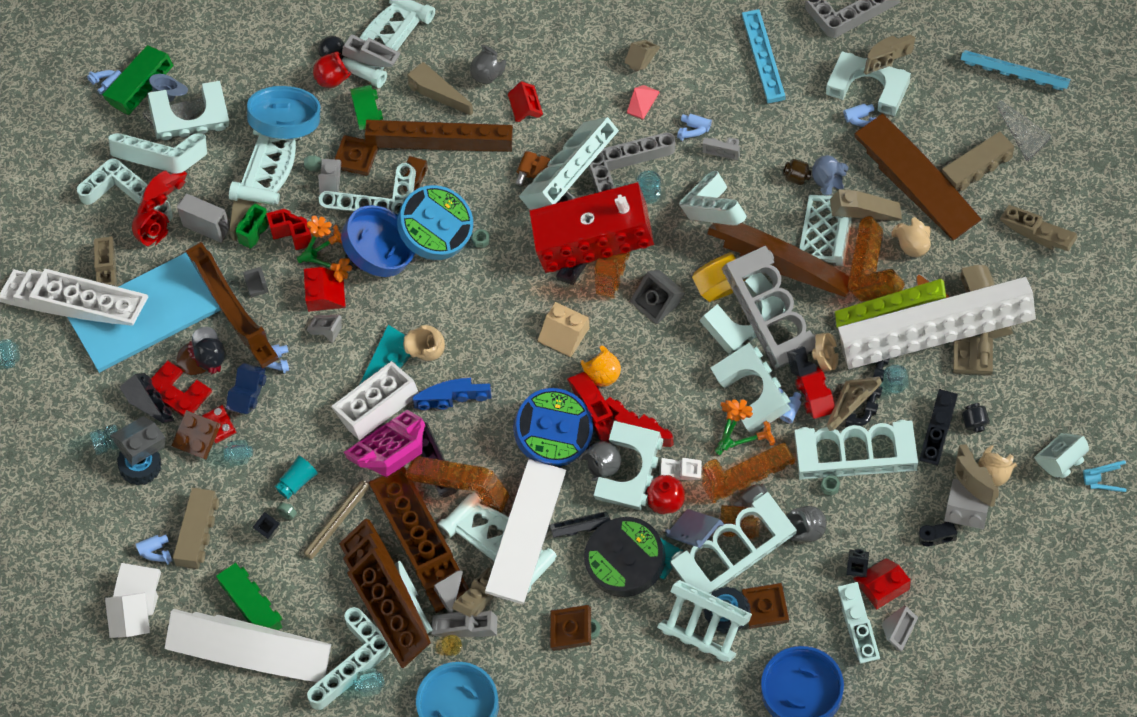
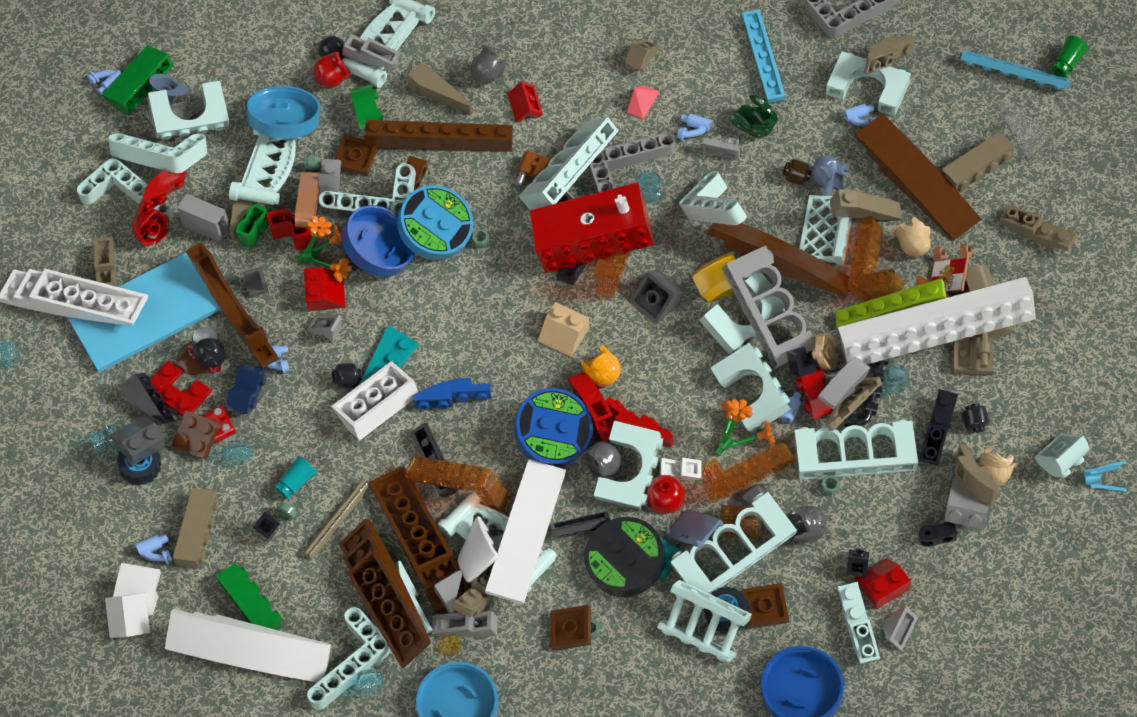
(307, 198): none -> nougat beam
(346, 375): none -> black head
(390, 445): dark pink piece -> none
(424, 343): tan hair -> none
(477, 551): none -> white slope
(755, 120): none -> dark green hair
(844, 382): none -> light grey slope
(951, 270): none -> flag
(1070, 54): none -> green plant

